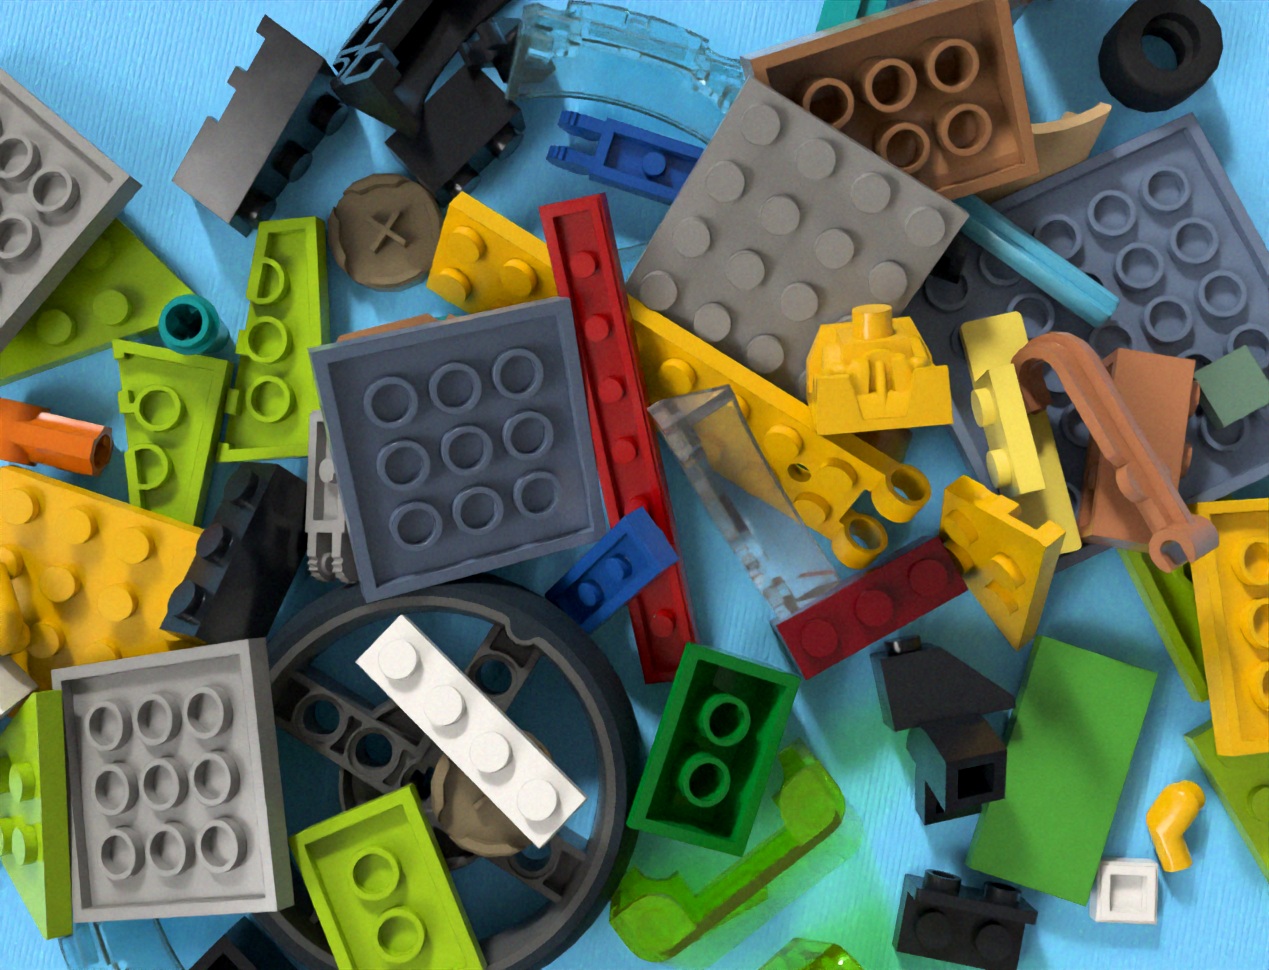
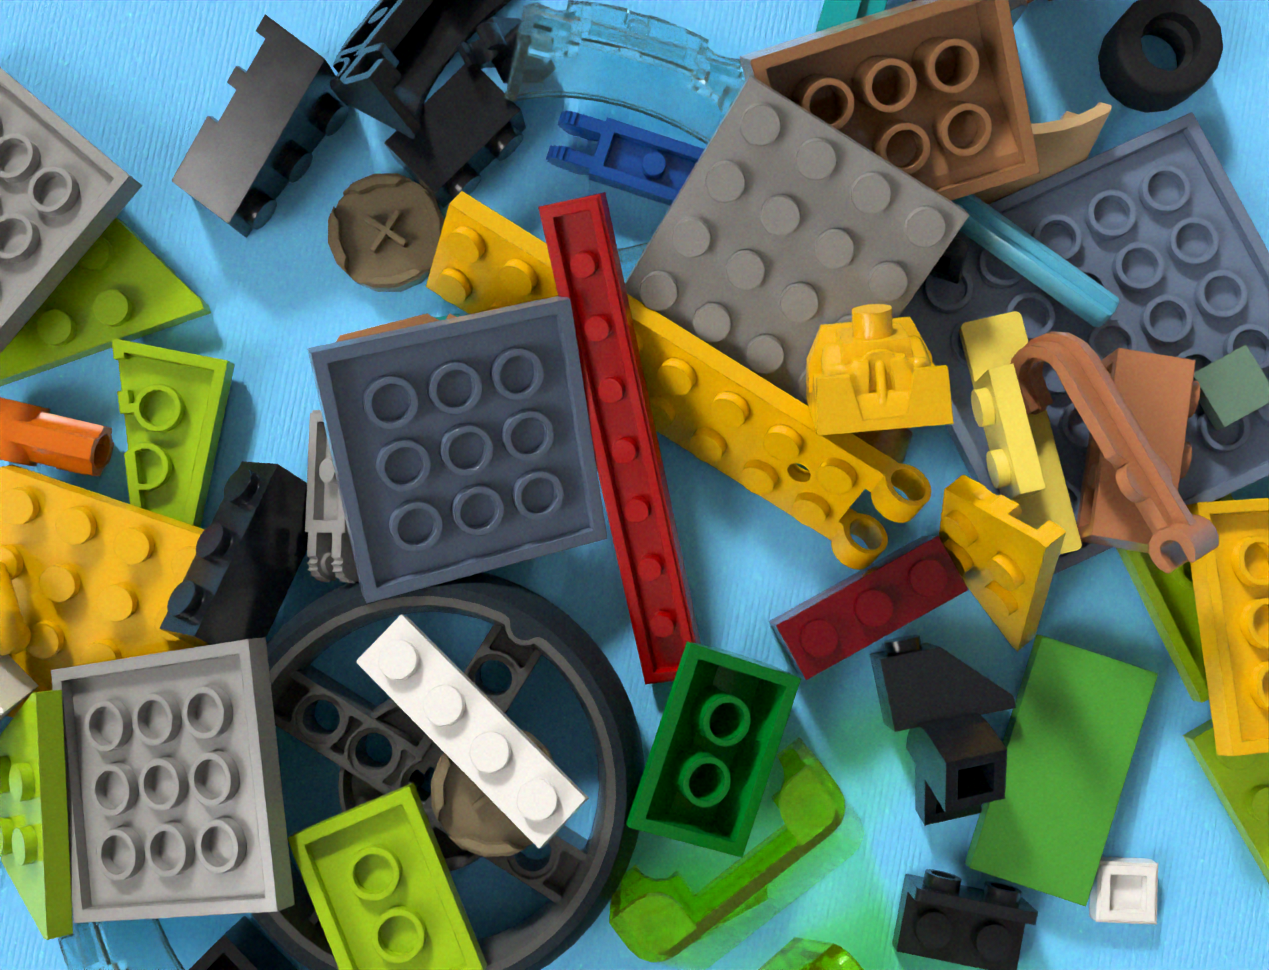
(192, 326): teal cone -> none
(284, 318): lime wing -> none
(613, 571): blue plate -> none
(744, 497): clear windscreen -> none
(1170, 818): yellow arm -> none

